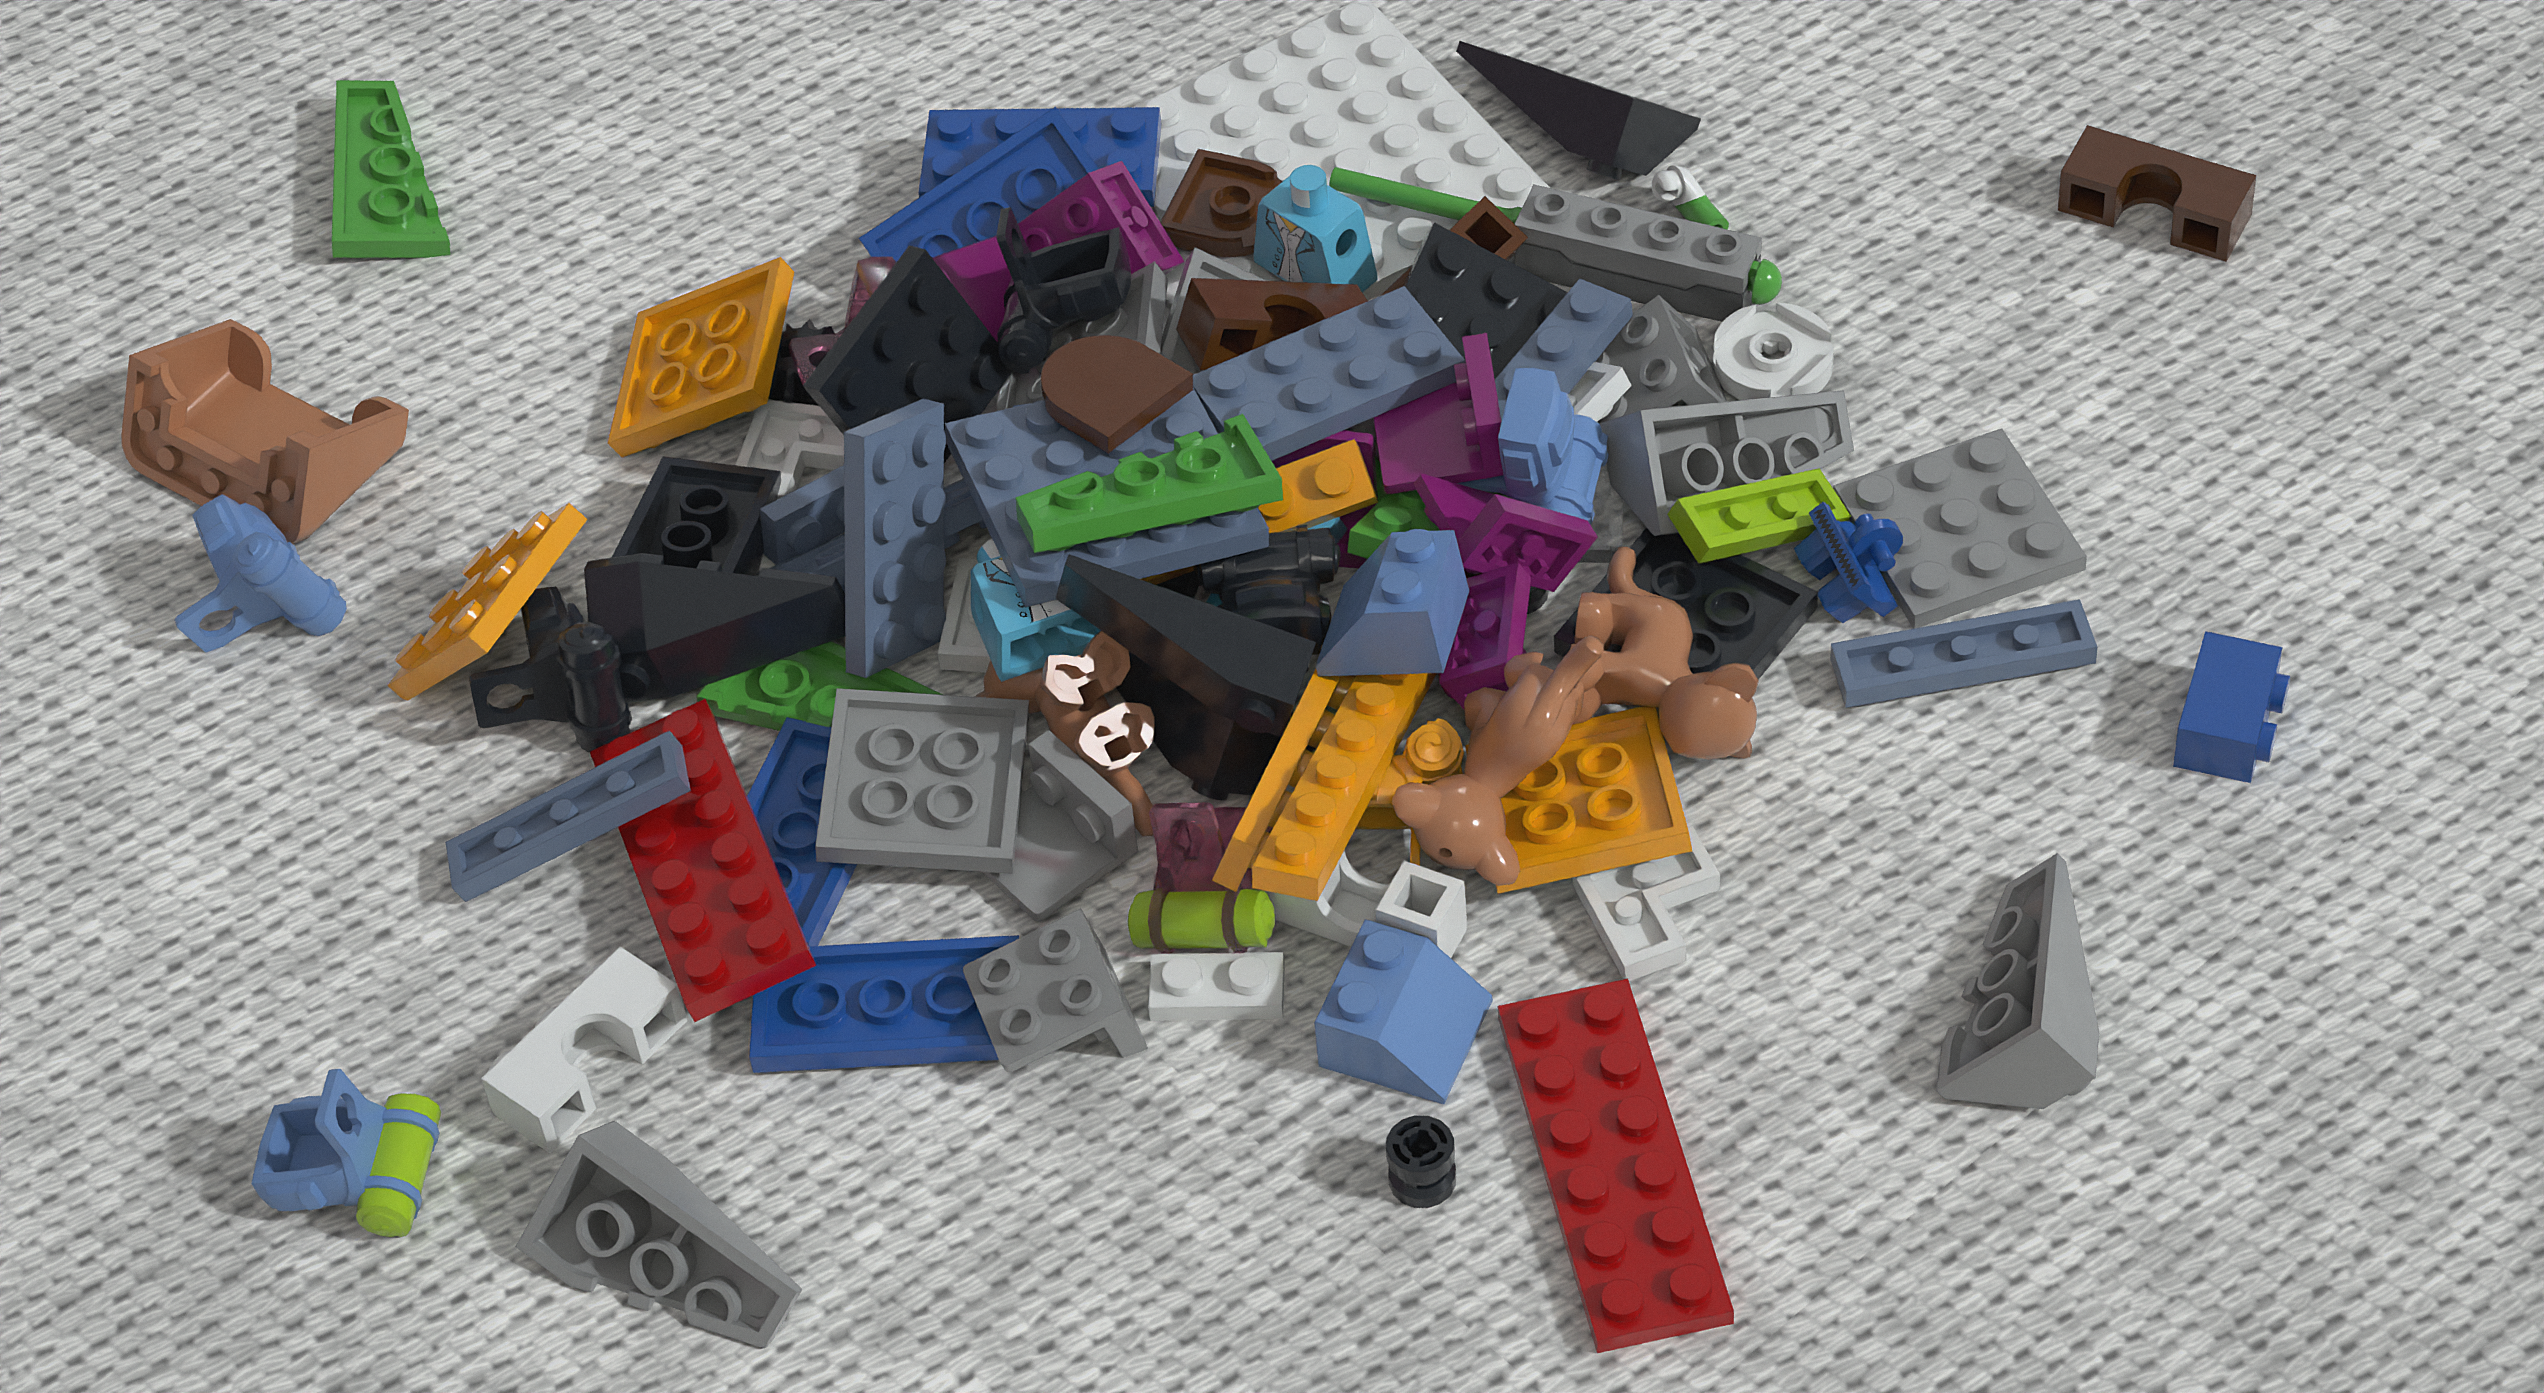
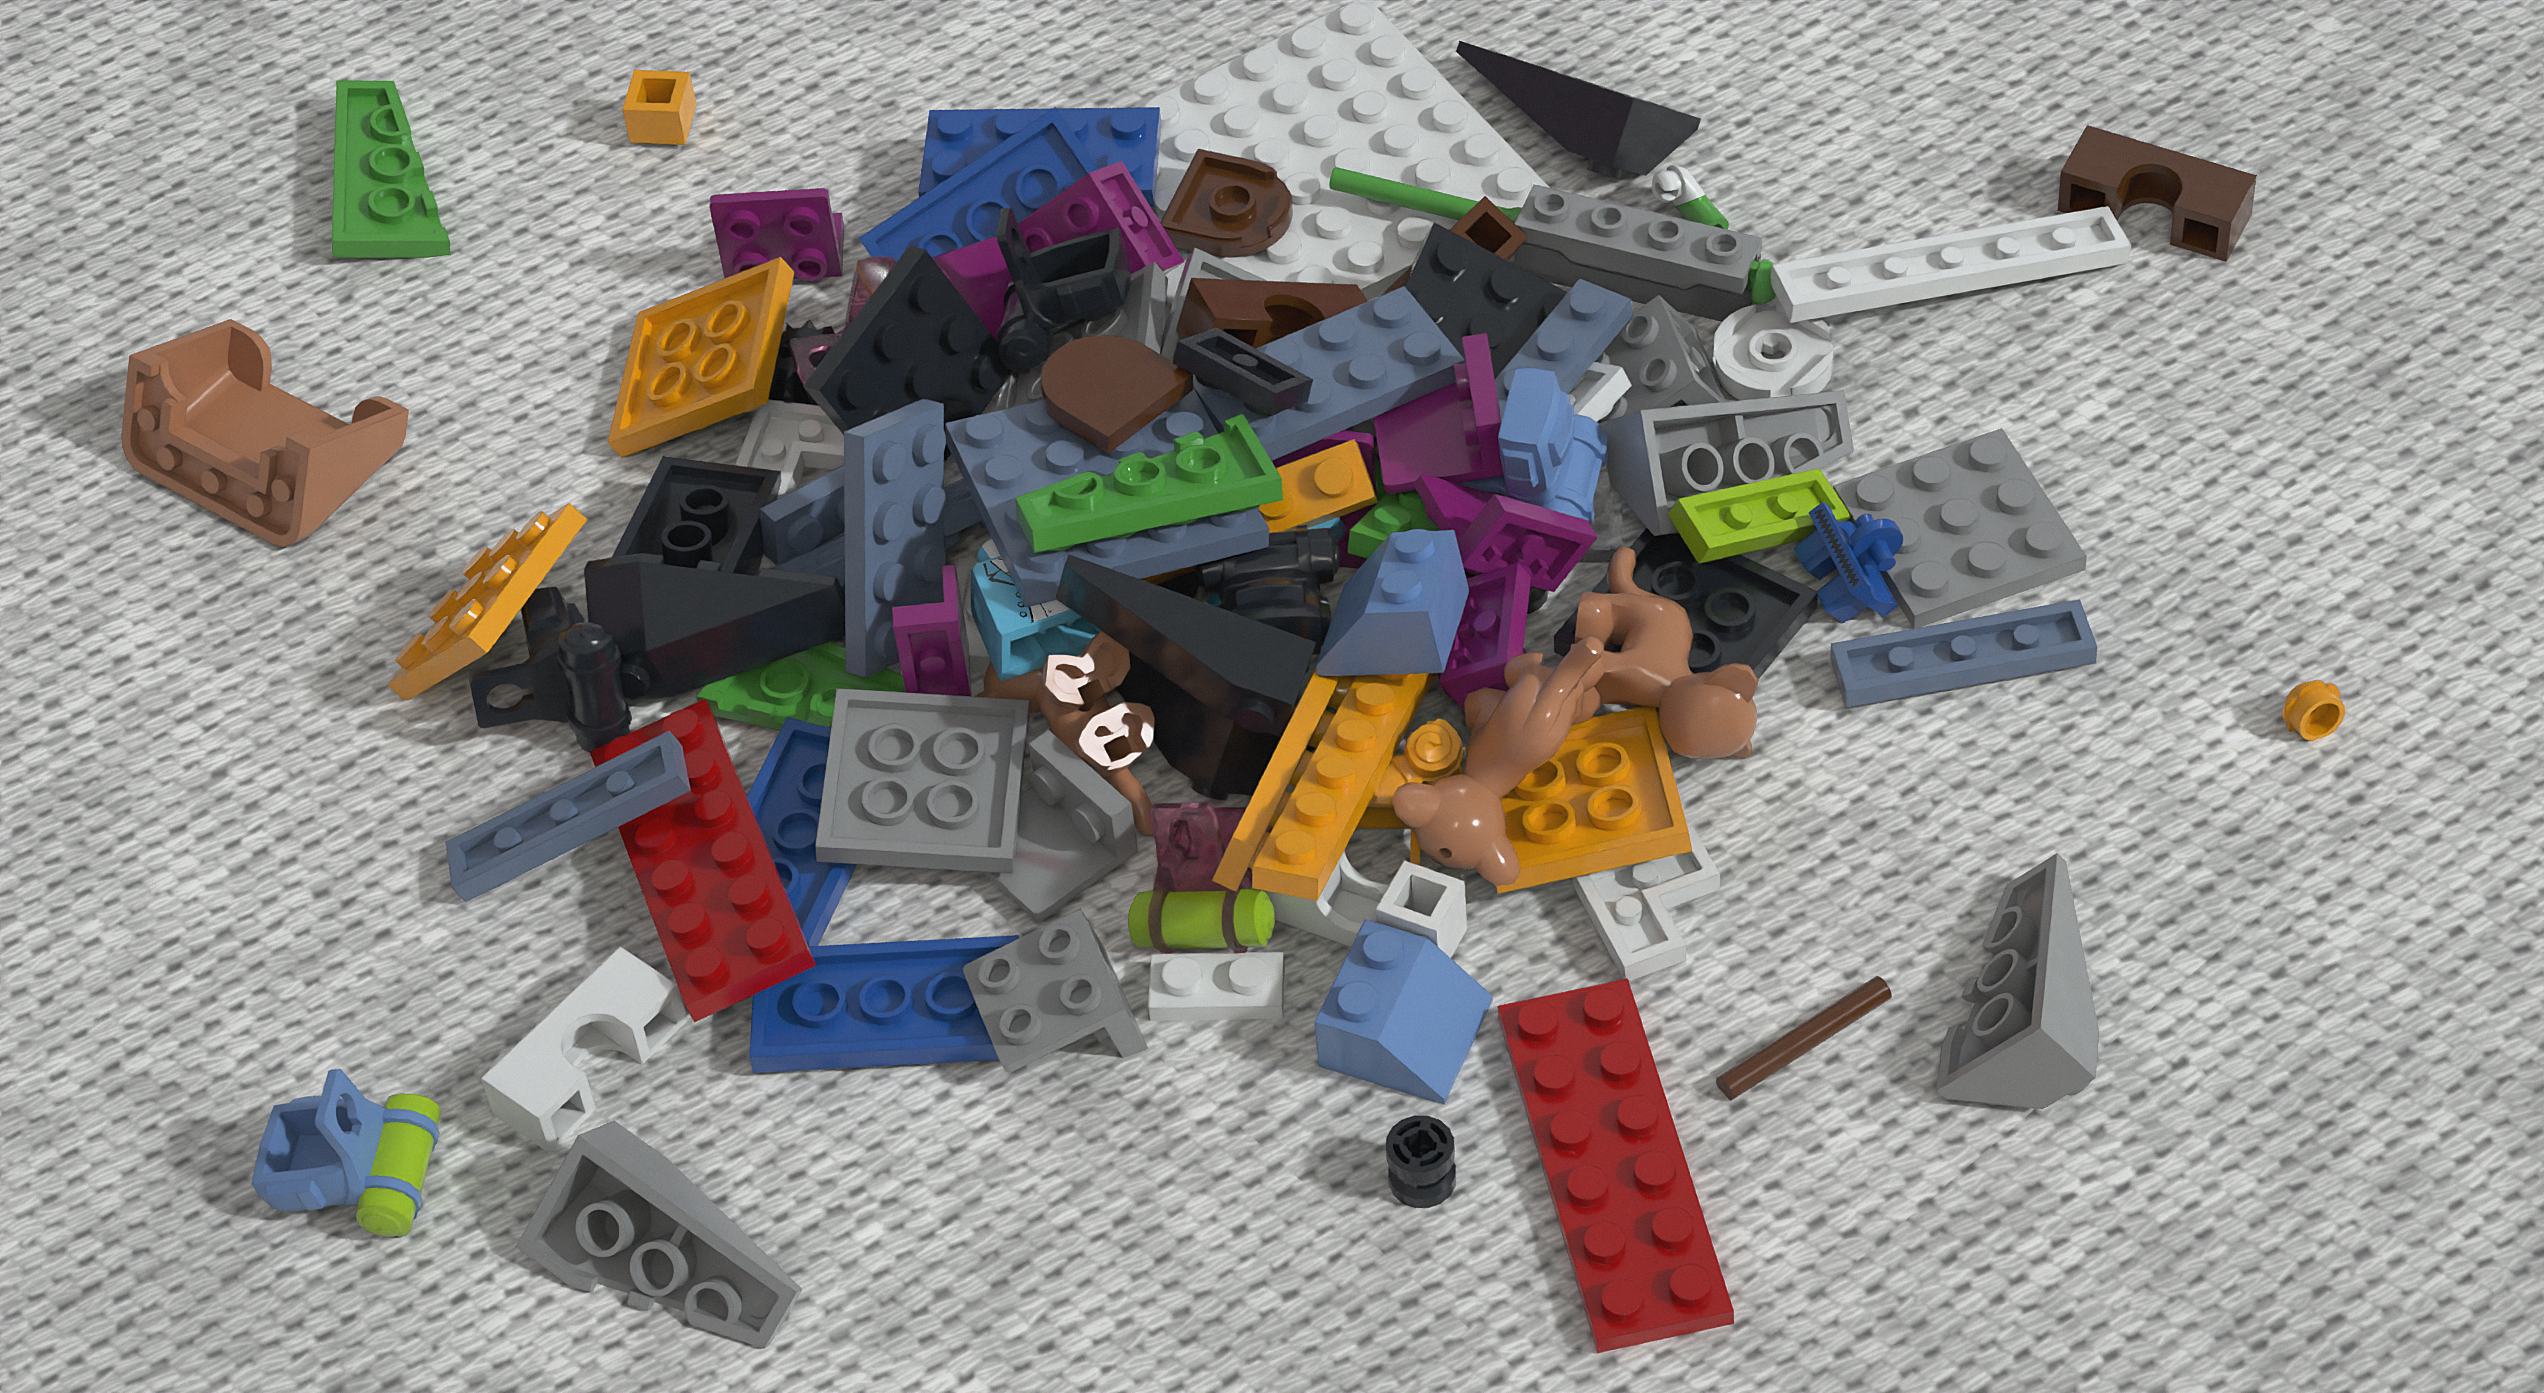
(257, 575): medium blue piece -> none
(659, 107): none -> light orange plate
(779, 224): none -> magenta bracket
(934, 643): none -> magenta panel
(1243, 372): none -> black plate
(1313, 233): medium azure torso -> none
(1804, 1038): none -> reddish brown bar
(1949, 264): none -> white plate
(2229, 707): blue brick -> none
(2313, 709): none -> light orange plate

